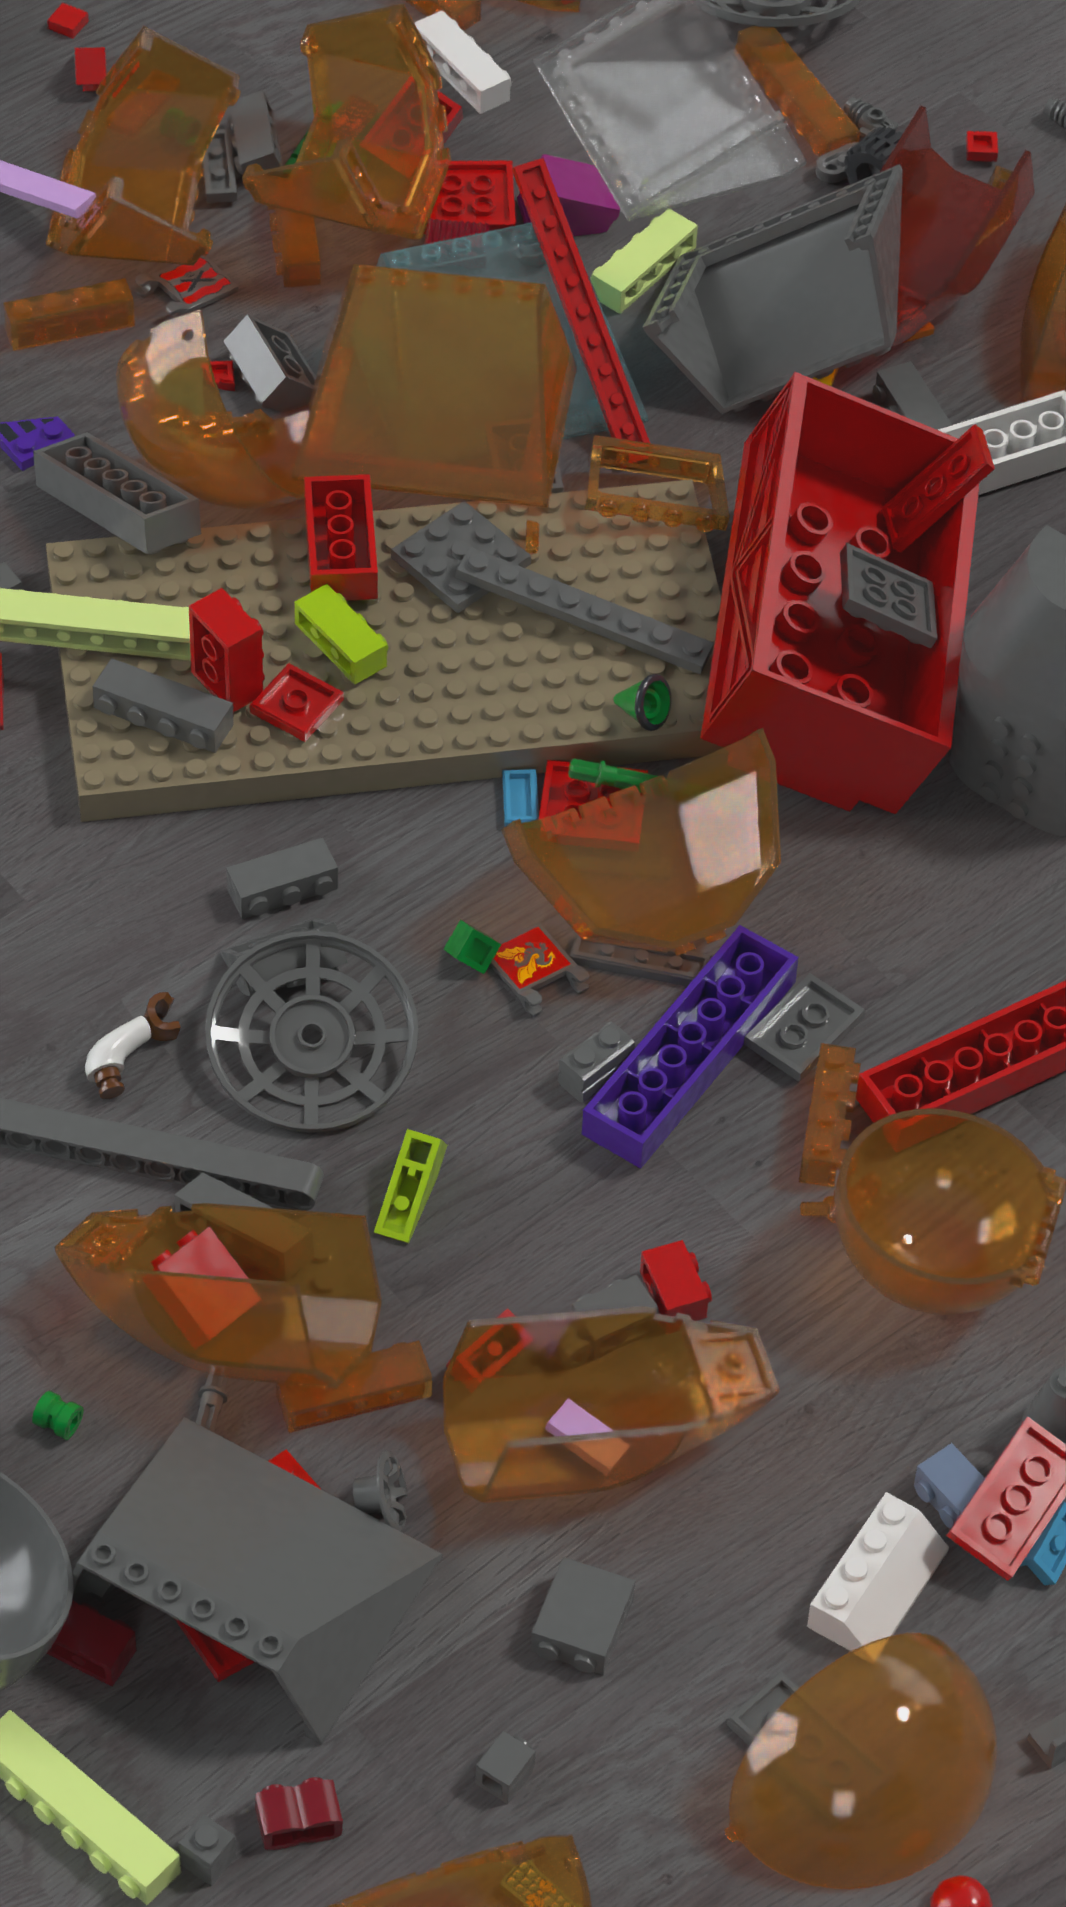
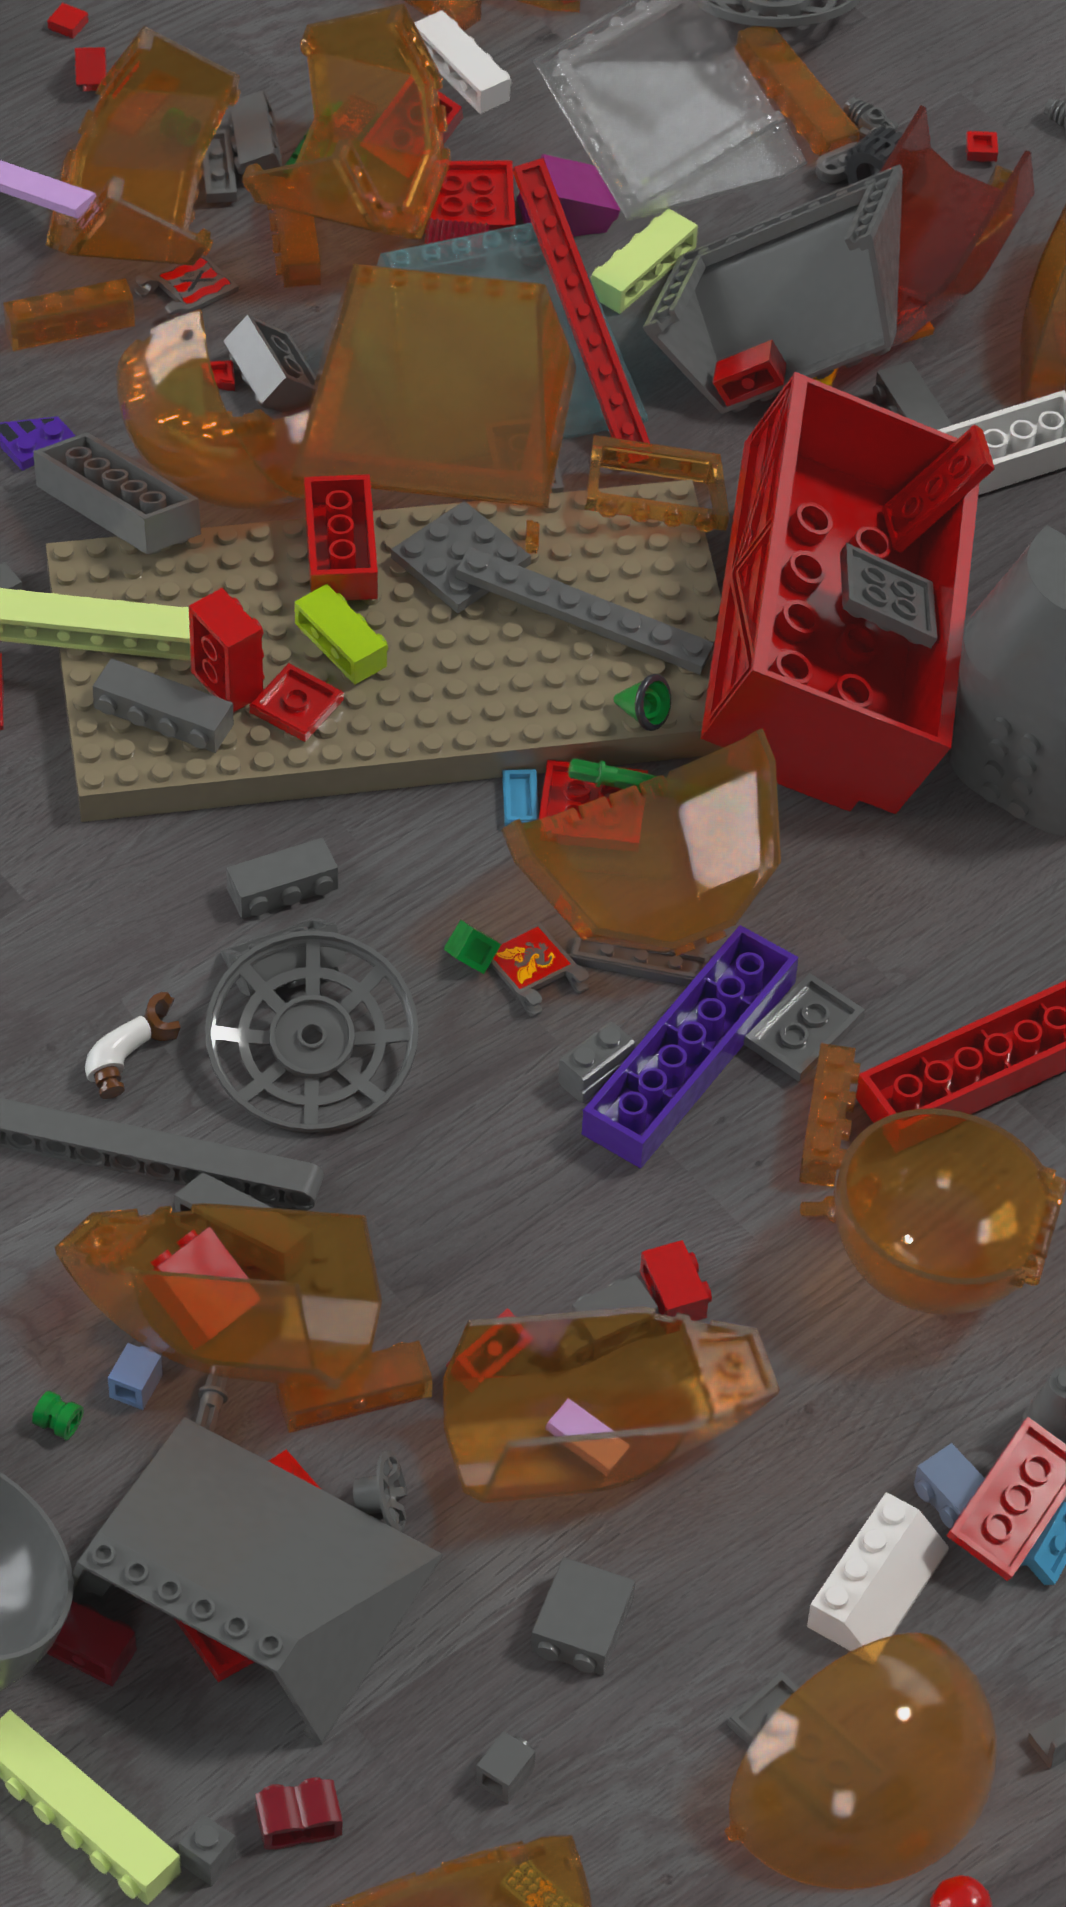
(135, 1376): none -> medium blue brick
(410, 1185): lime slope -> none
(749, 373): none -> red brick

